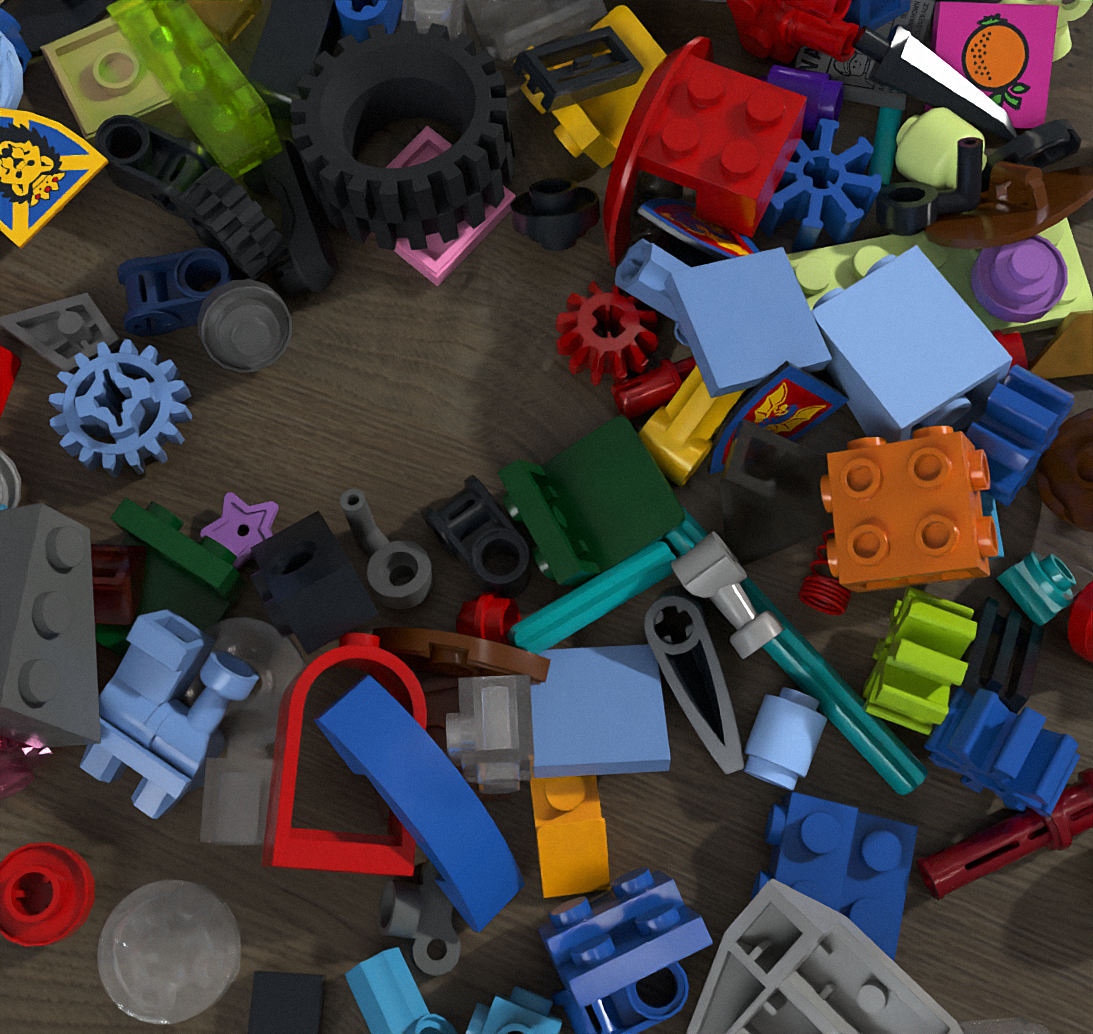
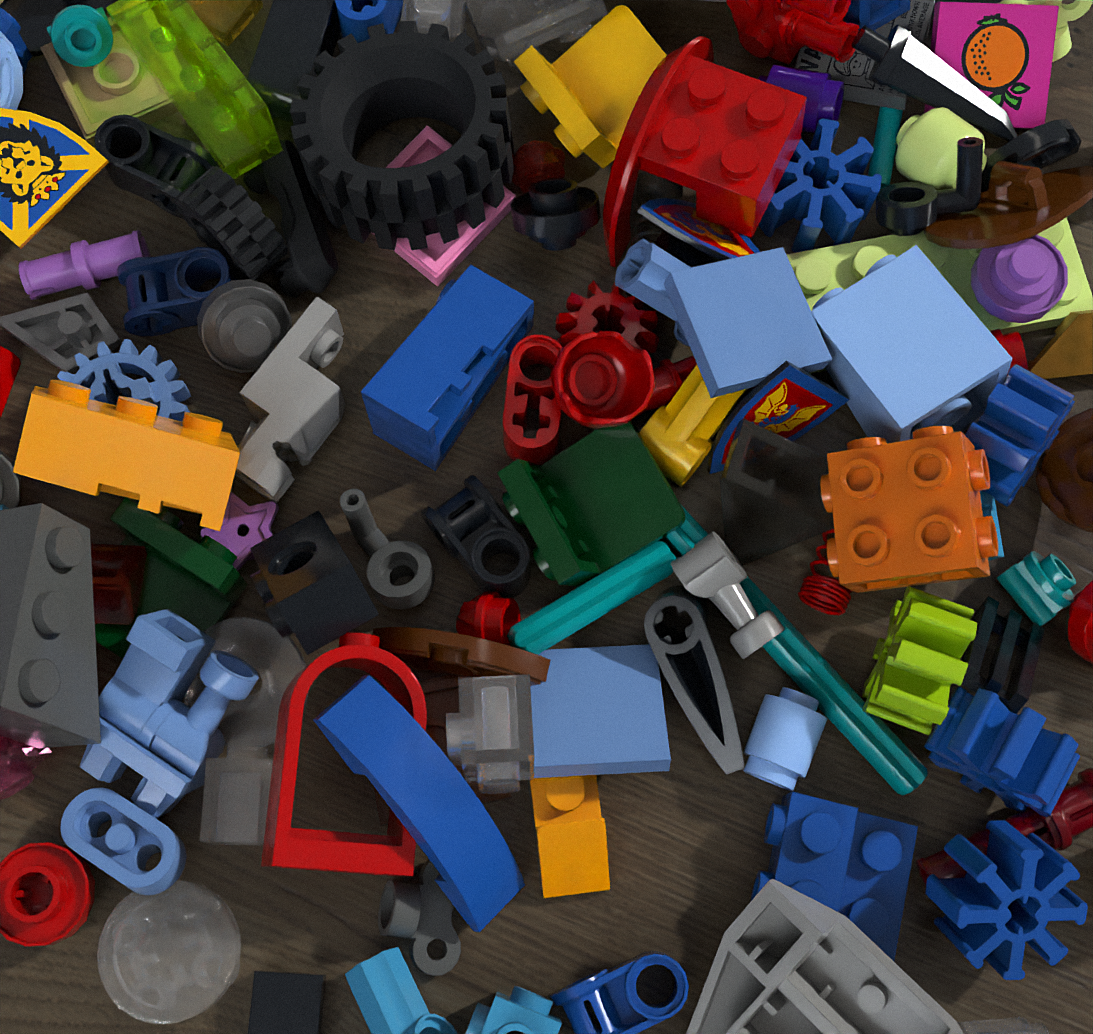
(81, 35): none -> teal plate
(81, 265): none -> medium lavender pin
(127, 843): none -> medium blue plate
(128, 451): none -> light orange wedge
(292, 402): none -> light grey plate
(447, 366): none -> blue wedge
(527, 393): none -> red beam
(537, 162): none -> clear red plate
(586, 75): black tile -> none
(602, 379): none -> red hair
(621, 935): blue plate -> none
(1006, 899): none -> blue gear

